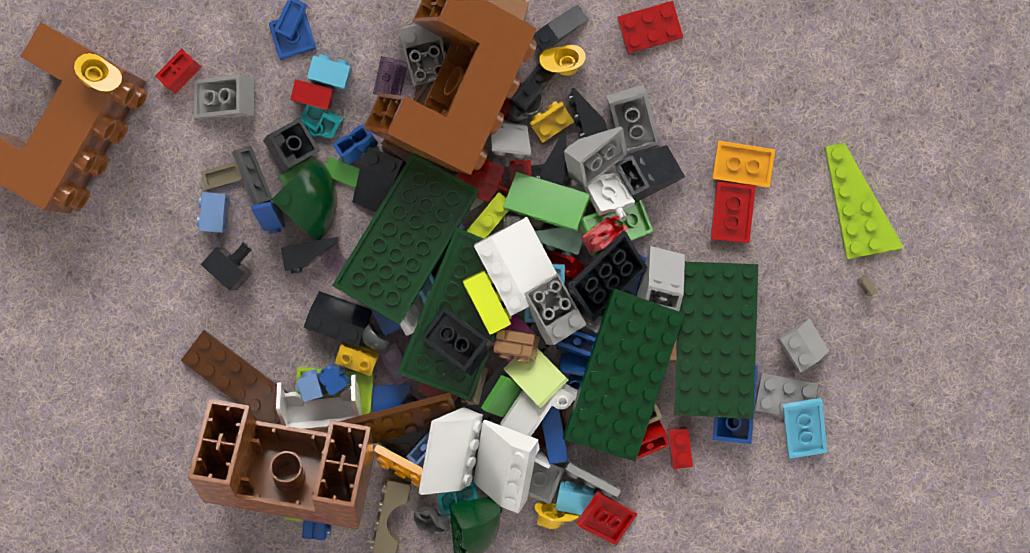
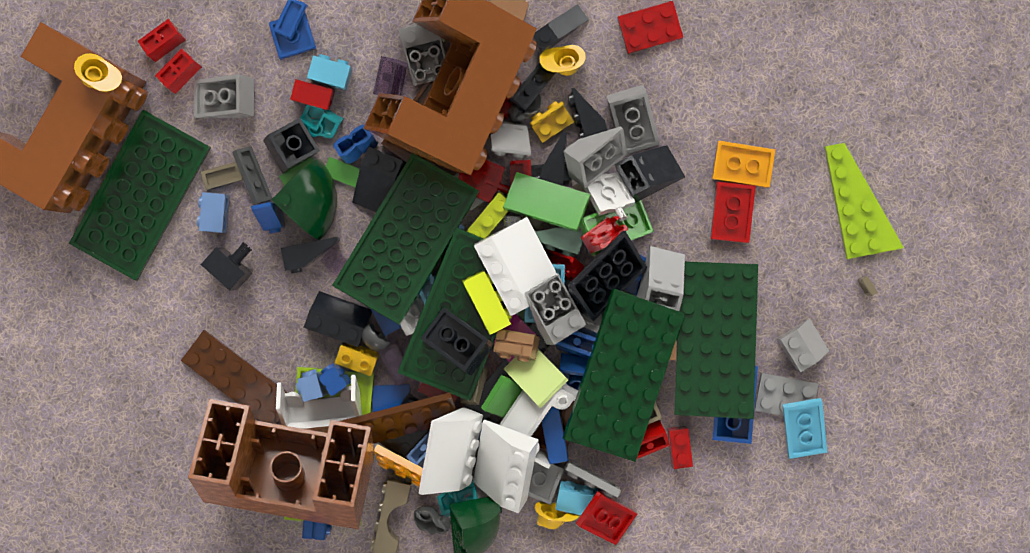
(139, 195): none -> dark green plate
(161, 40): none -> red hinge

